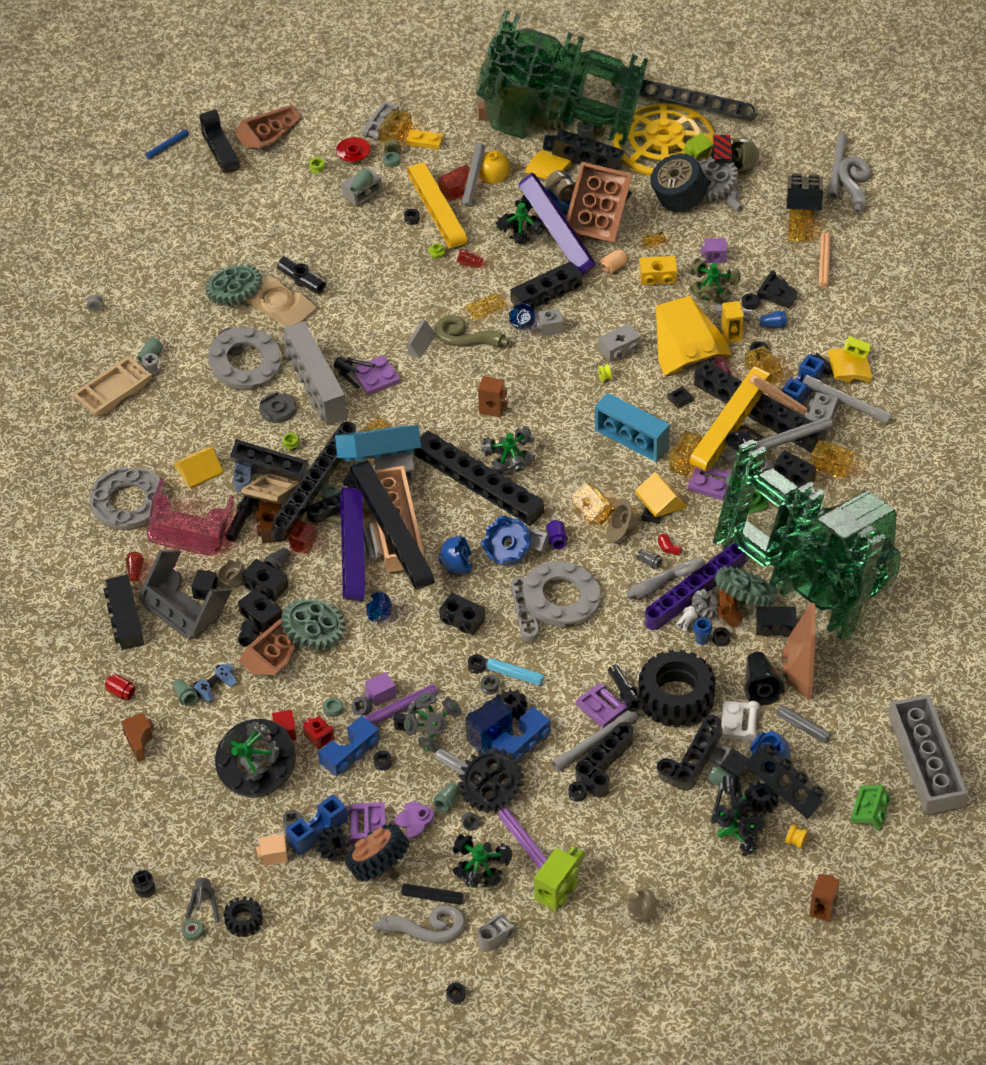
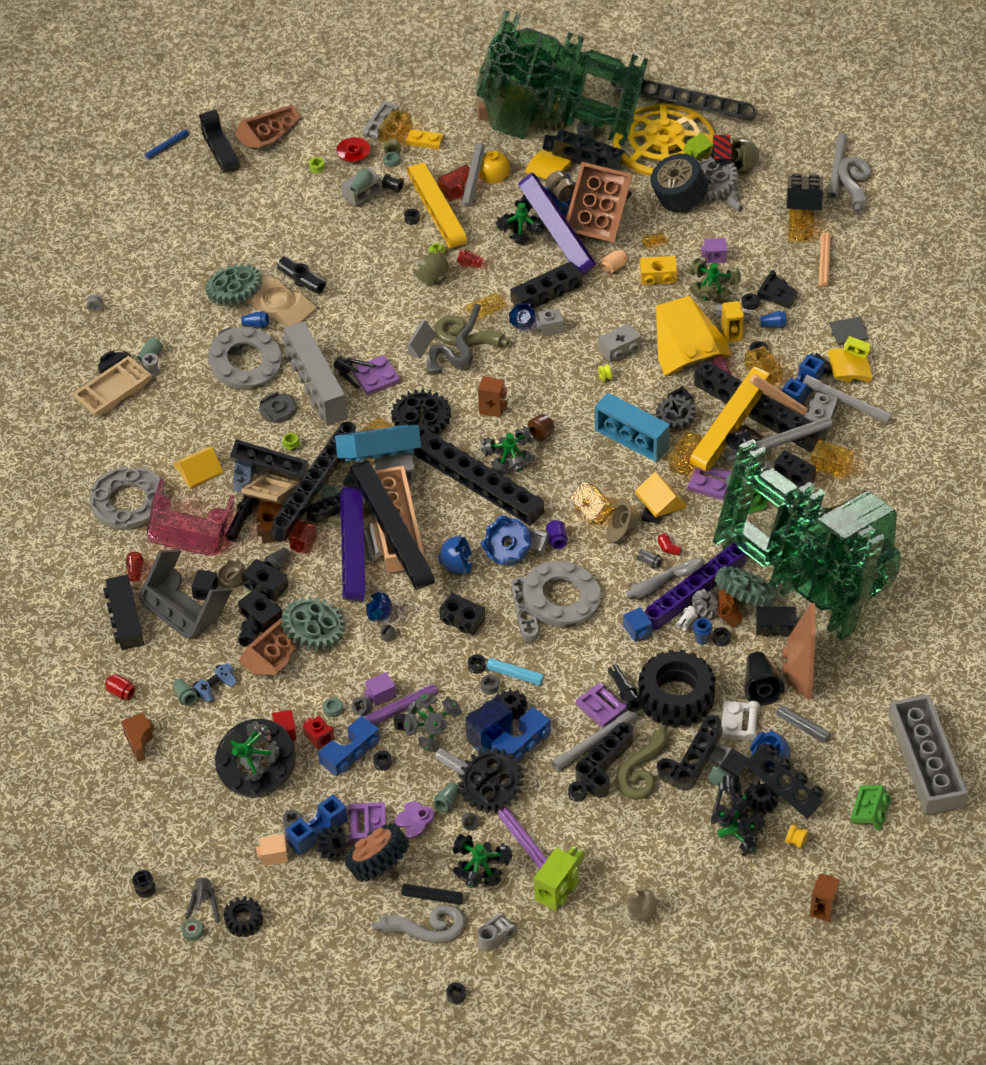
(110, 359): none -> black plate
(257, 320): none -> blue cone
(390, 634): none -> dark grey hinge
(392, 183): none -> black bush
(432, 268): none -> olive cylinder
(435, 411): none -> black gear
(466, 354): none -> dark grey animal
(541, 427): none -> reddish brown head
(637, 624): none -> blue brick
(654, 747): none -> olive plant
(676, 412): none -> dark grey gear
(848, 327): none -> dark grey piece

